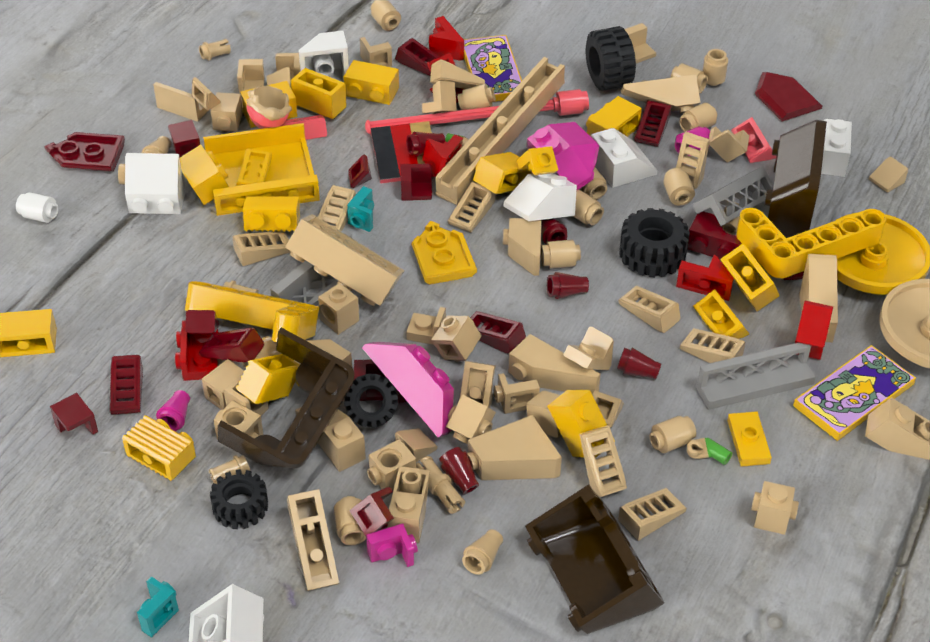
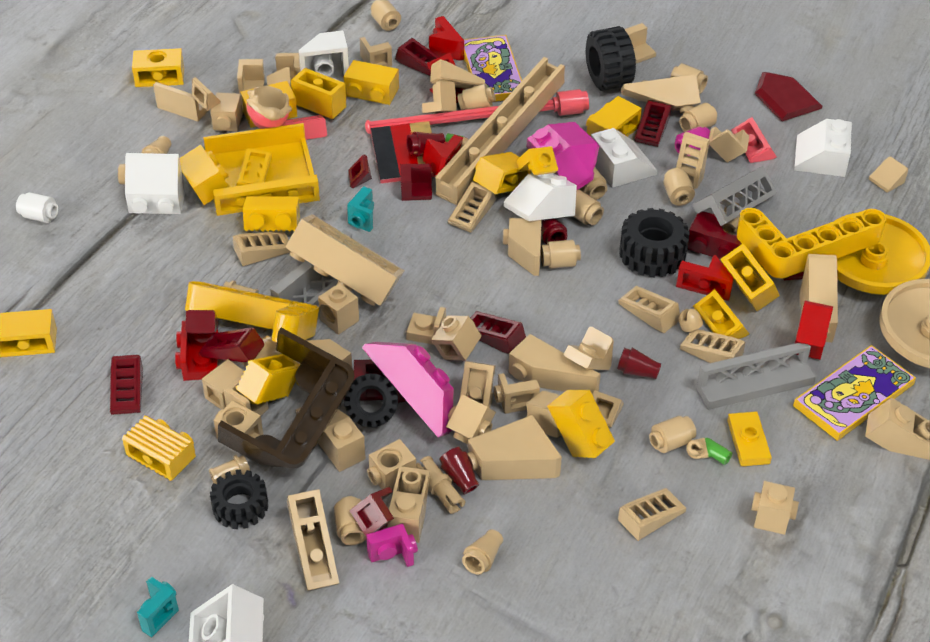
(73, 413): dark red panel -> none
(88, 151): dark red tile -> none
(158, 66): none -> yellow brick
(175, 410): dark pink cone -> none
(184, 137): panel -> none
(213, 49): tan pin -> none
(336, 198): tan slope -> none
(416, 442): tan slope -> none
(442, 255): yellow tile -> none
(565, 285): dark red cone -> none
(593, 562): dark brown windscreen -> none
(615, 471): tan slope -> none
(690, 320): none -> tan hinge
(715, 66): tan brick -> none
(796, 178): dark brown windscreen -> none

